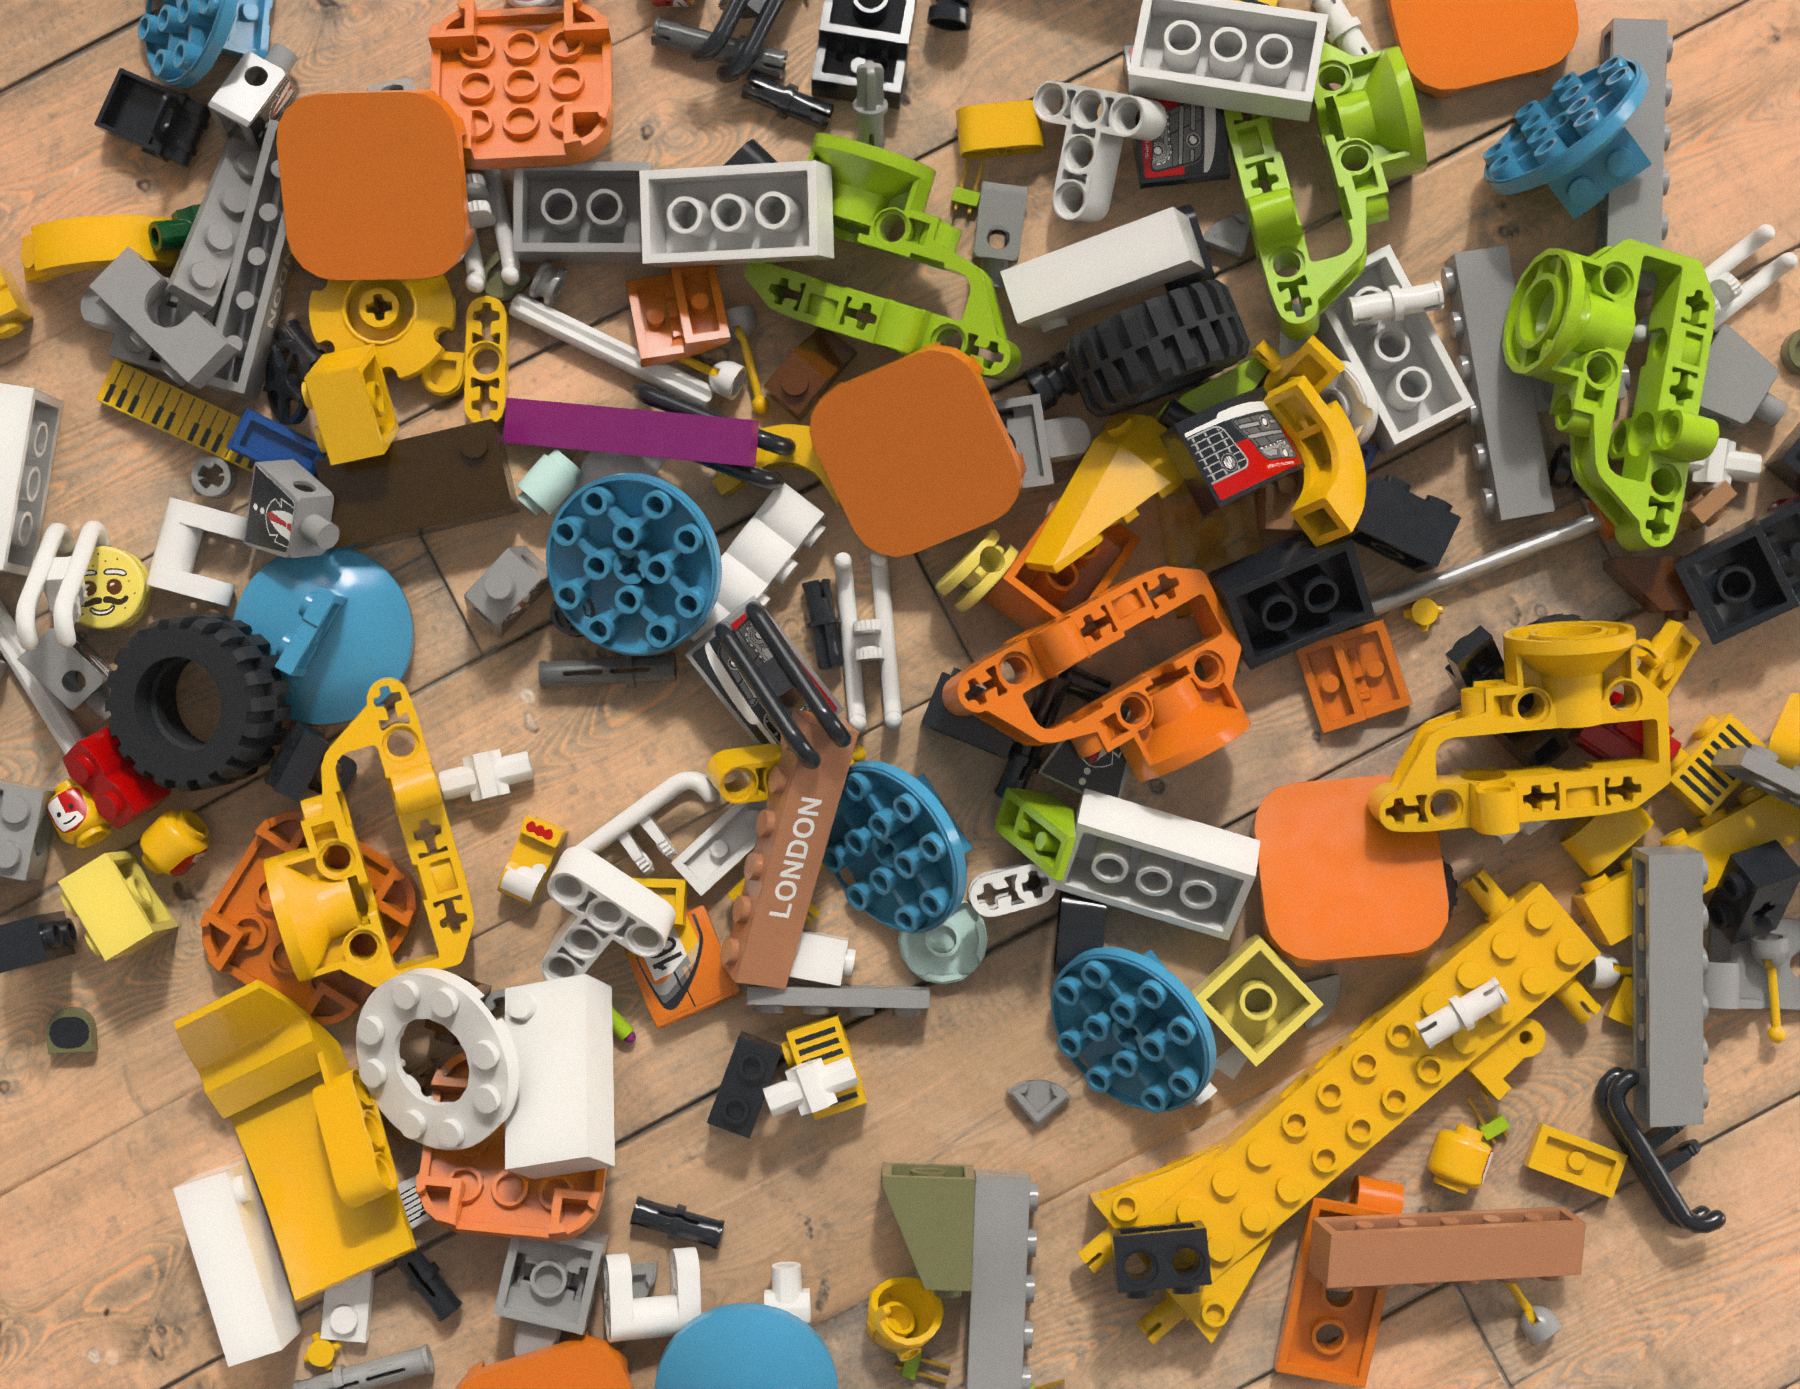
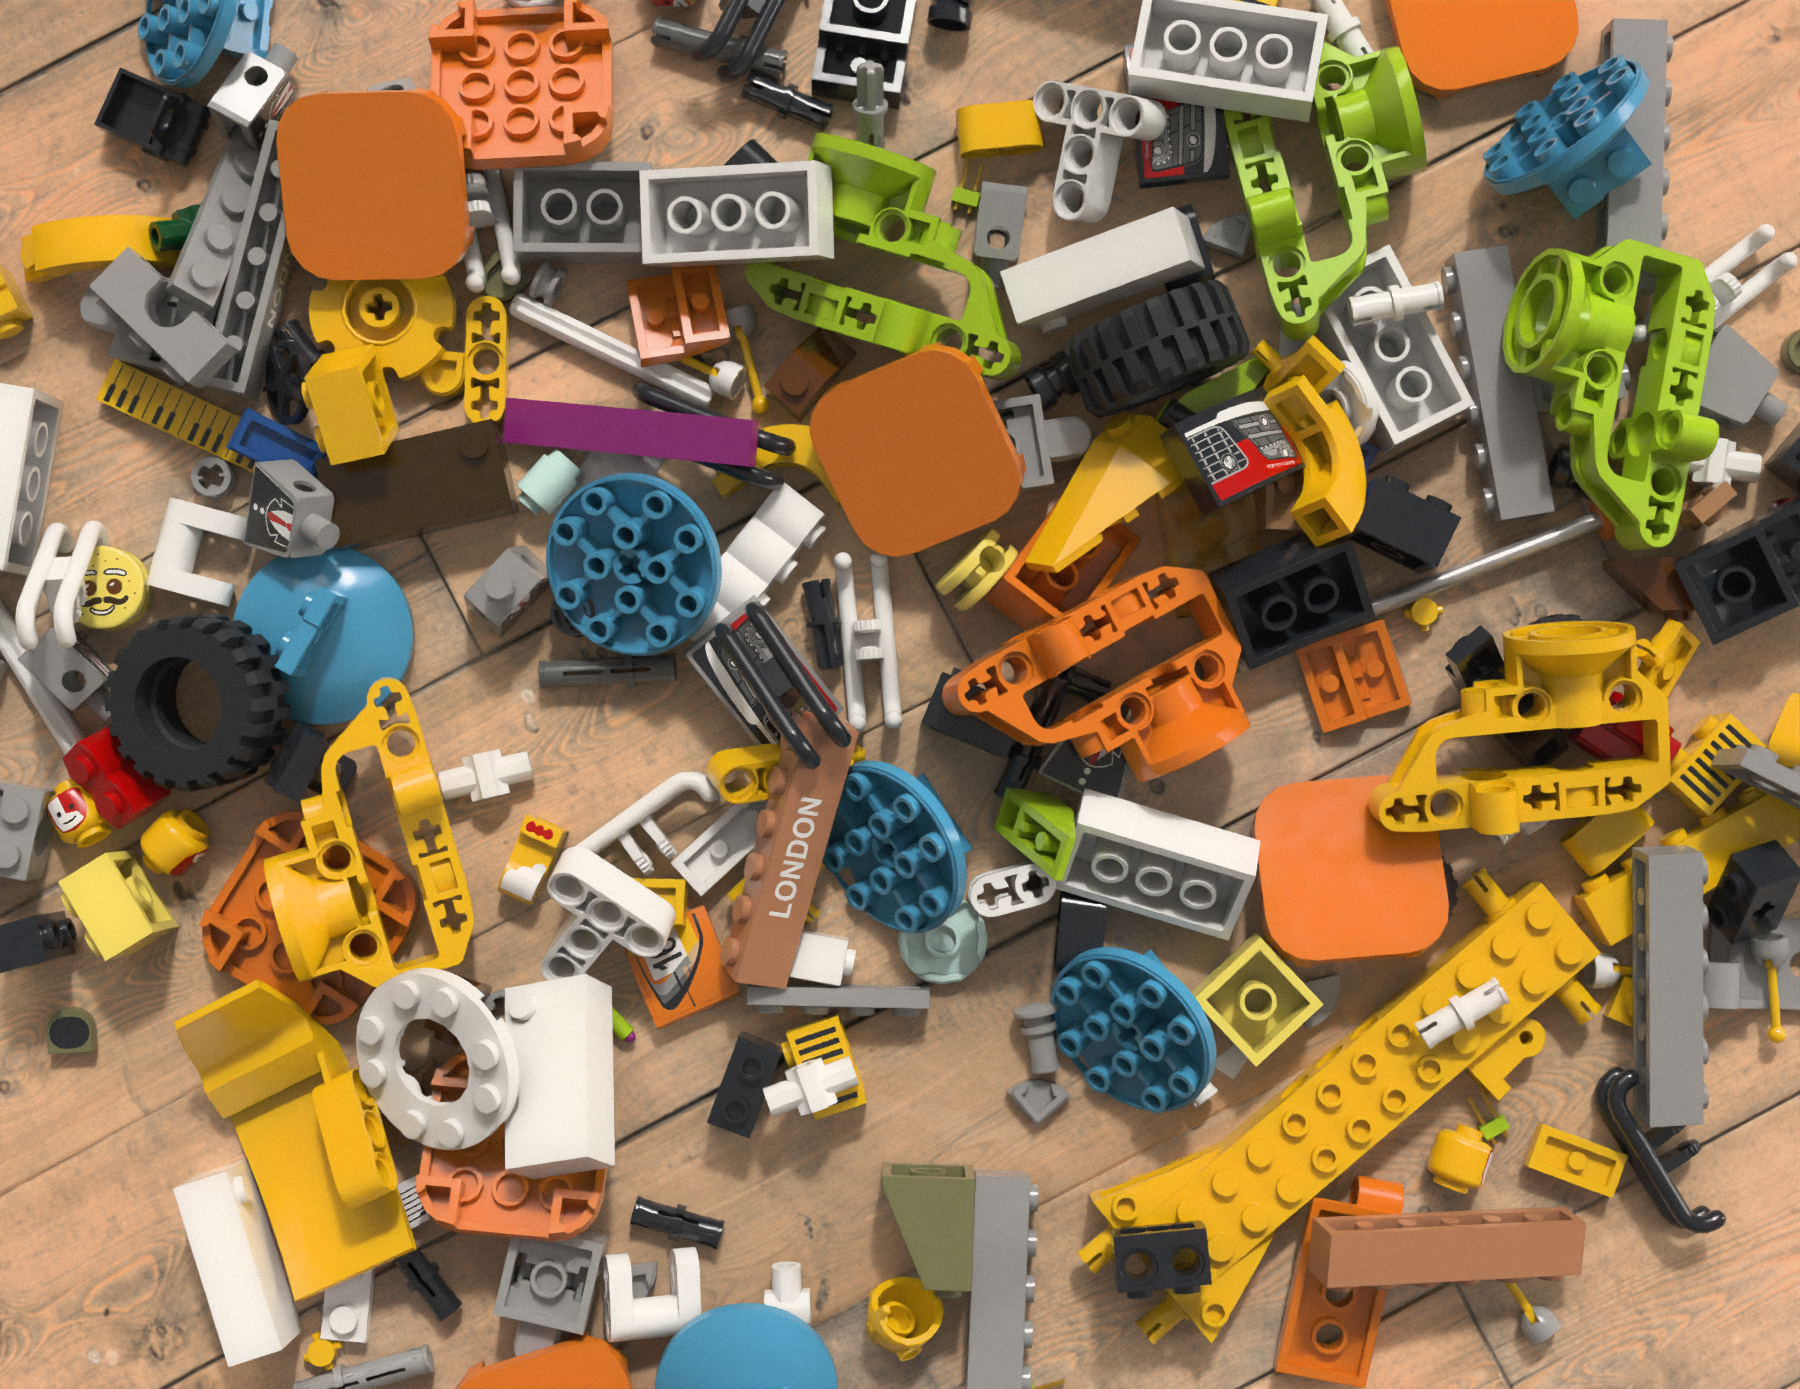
(910, 1368): piece -> none
(1039, 1033): none -> light grey pin

